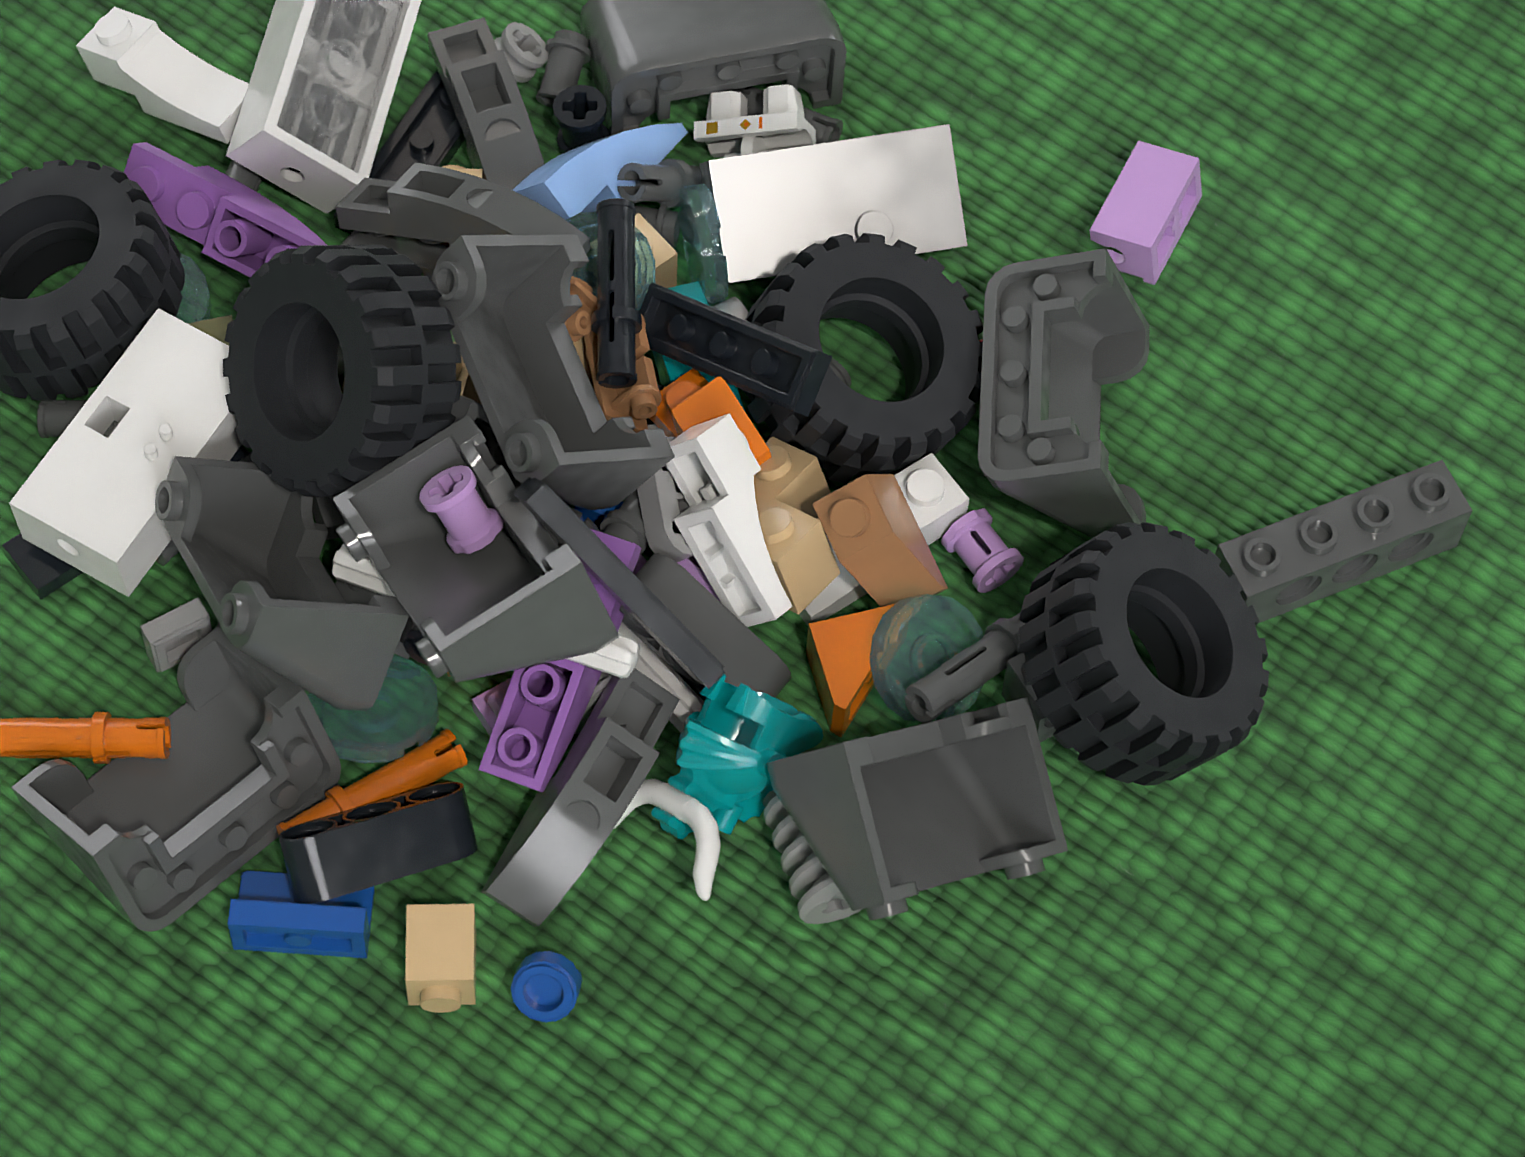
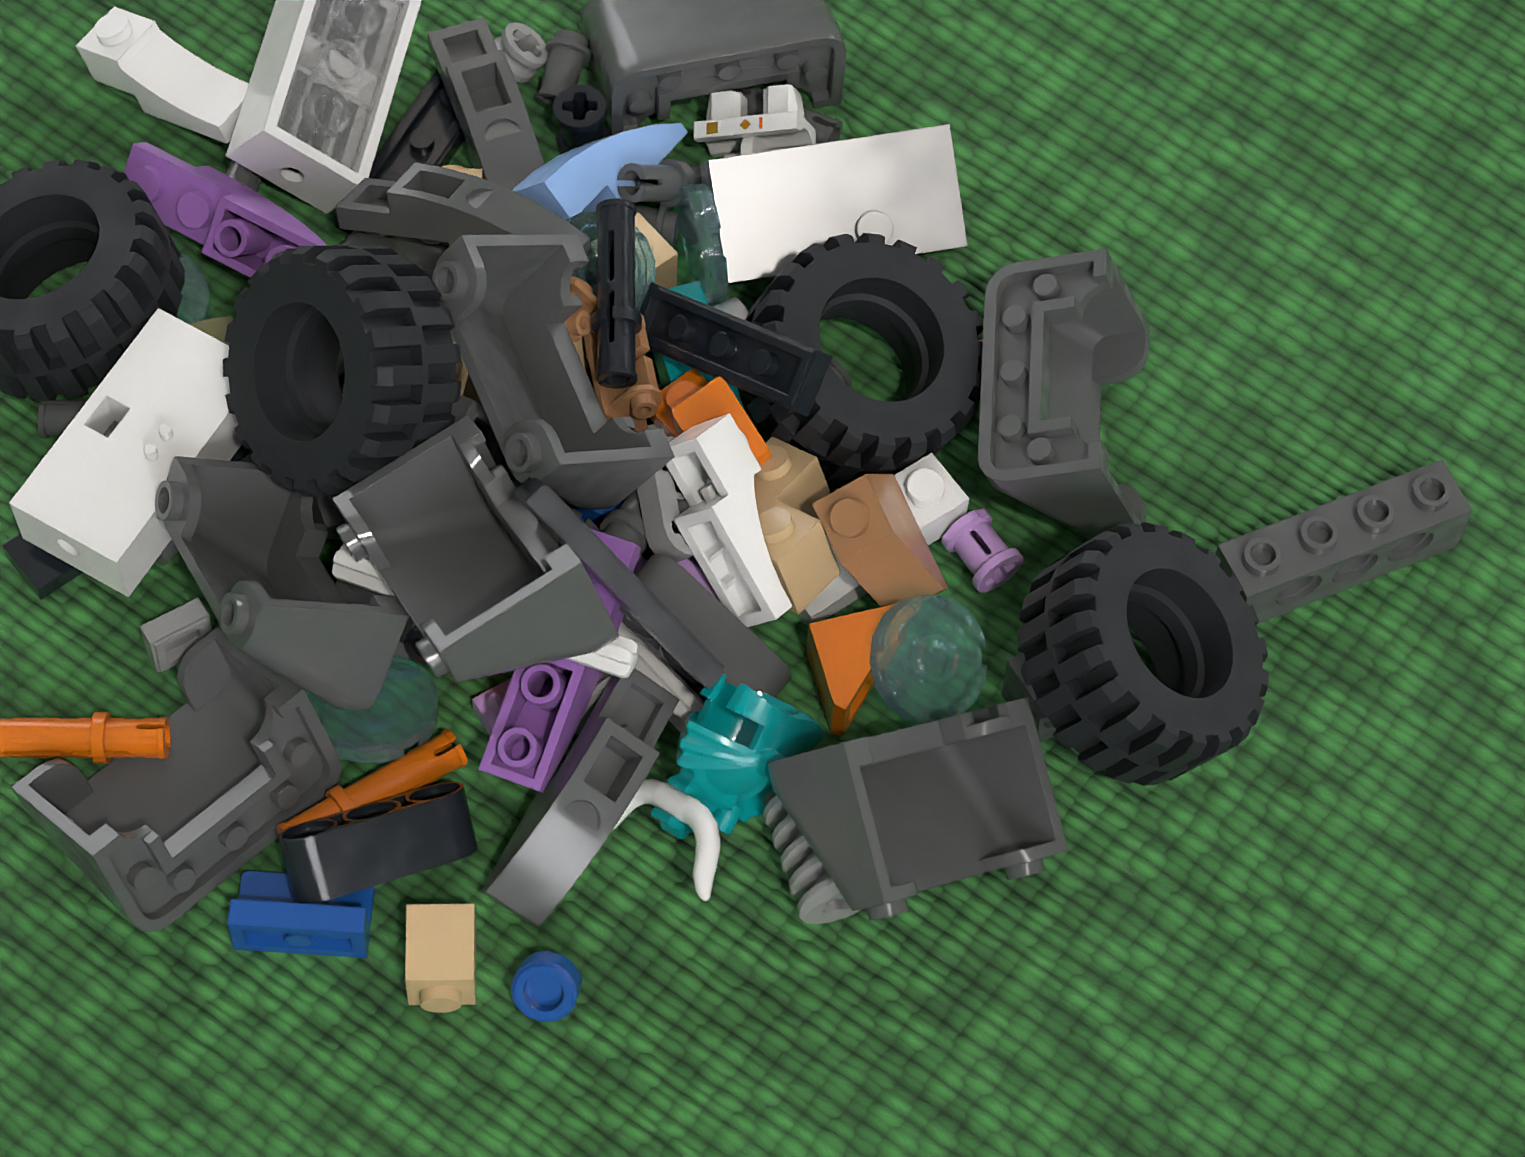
(461, 509): lavender bush -> none
(964, 671): dark grey pin -> none
(1148, 209): lavender hinge -> none

